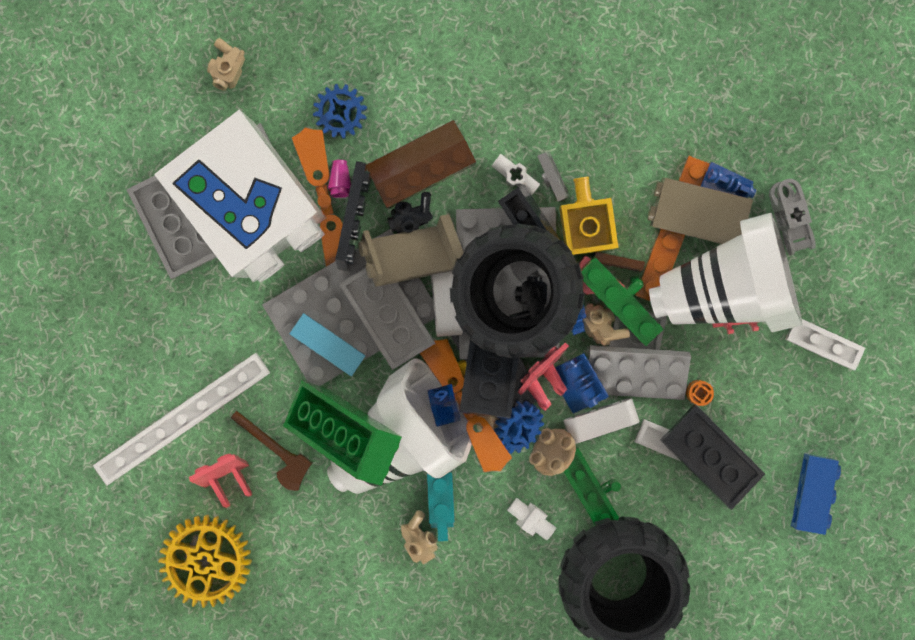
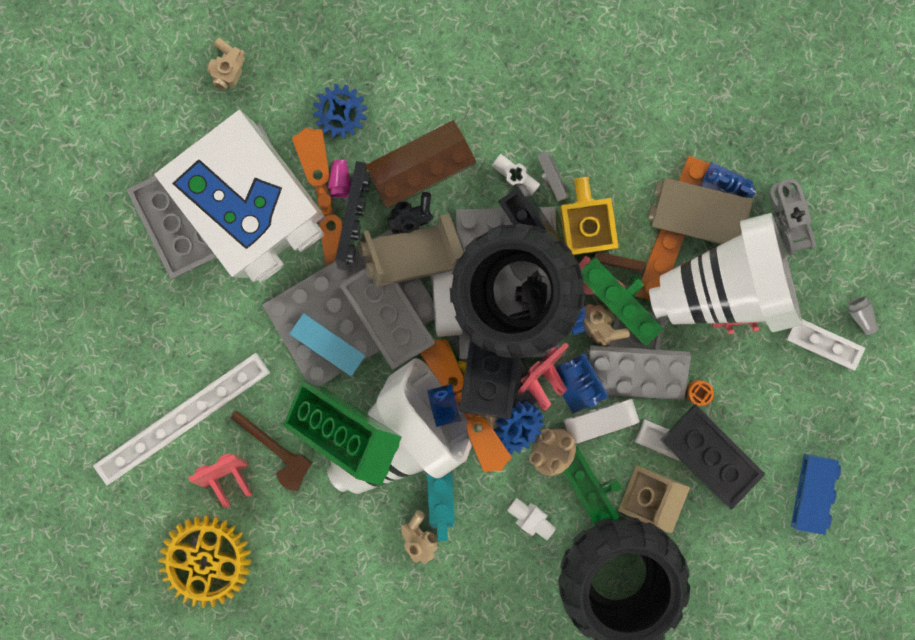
(654, 498): none -> tan slope
(863, 313): none -> light grey cone

